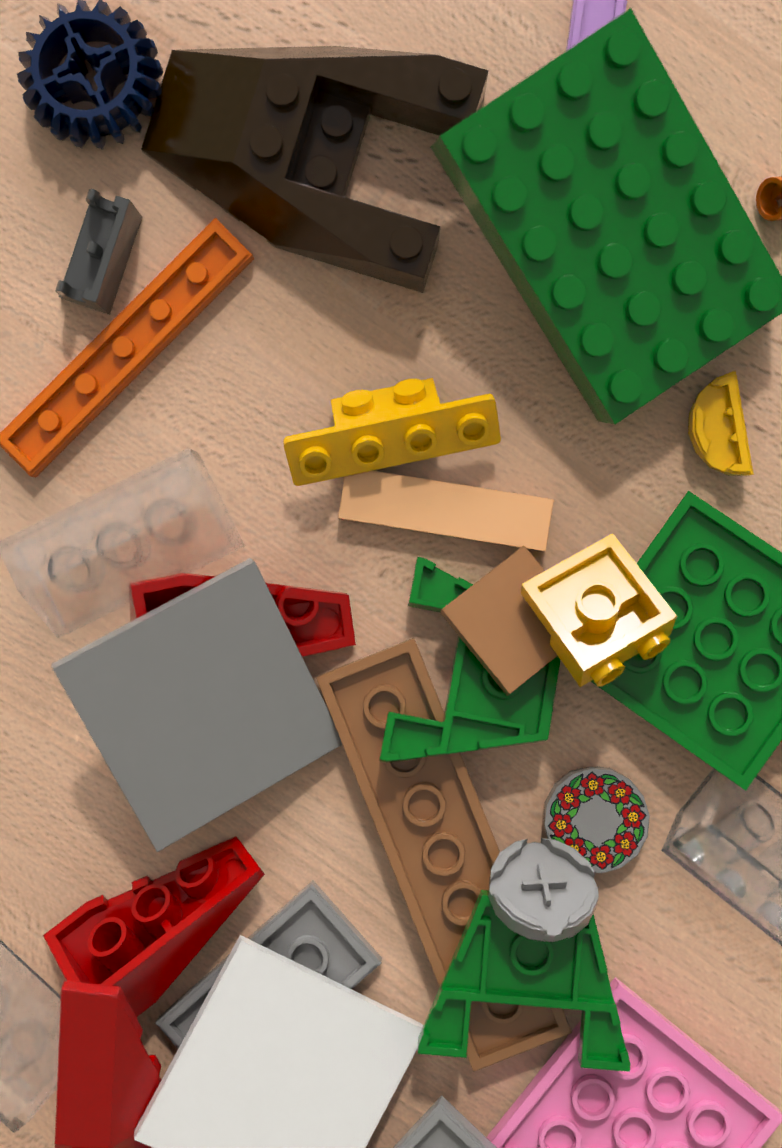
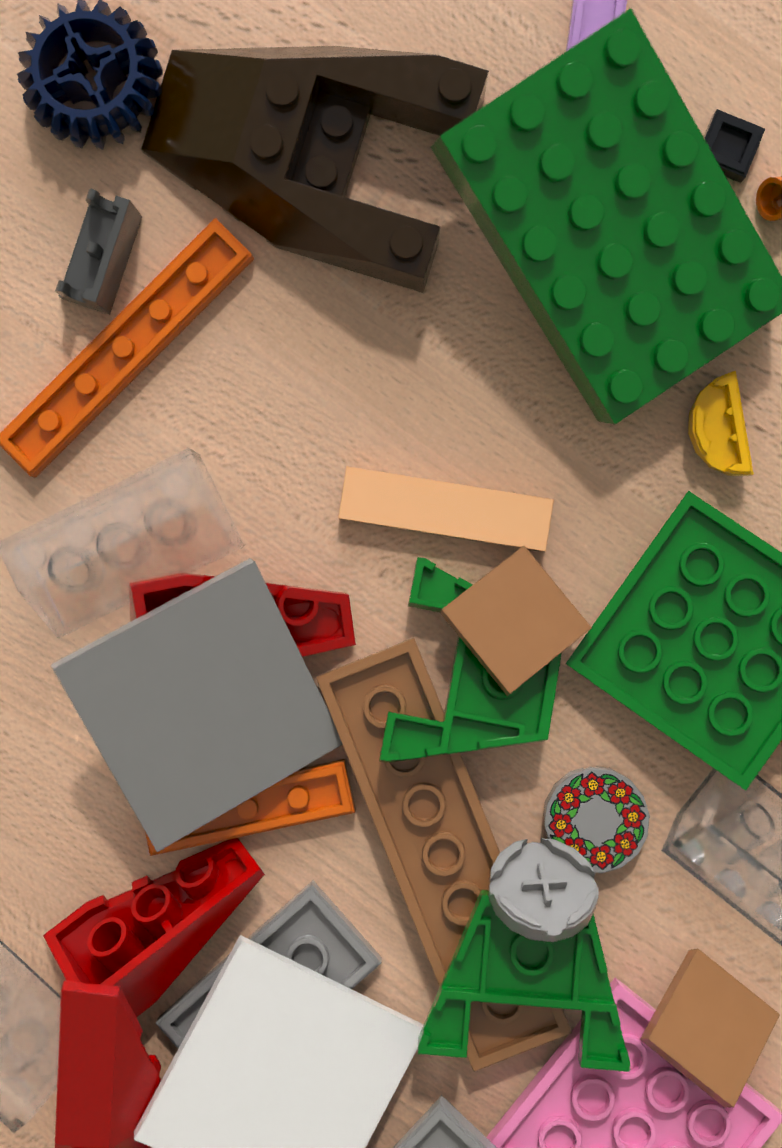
(300, 798): none -> orange tile
(390, 430): yellow bracket -> none
(600, 611): yellow plate -> none
(710, 1027): none -> medium nougat tile
(733, 143): none -> black tile

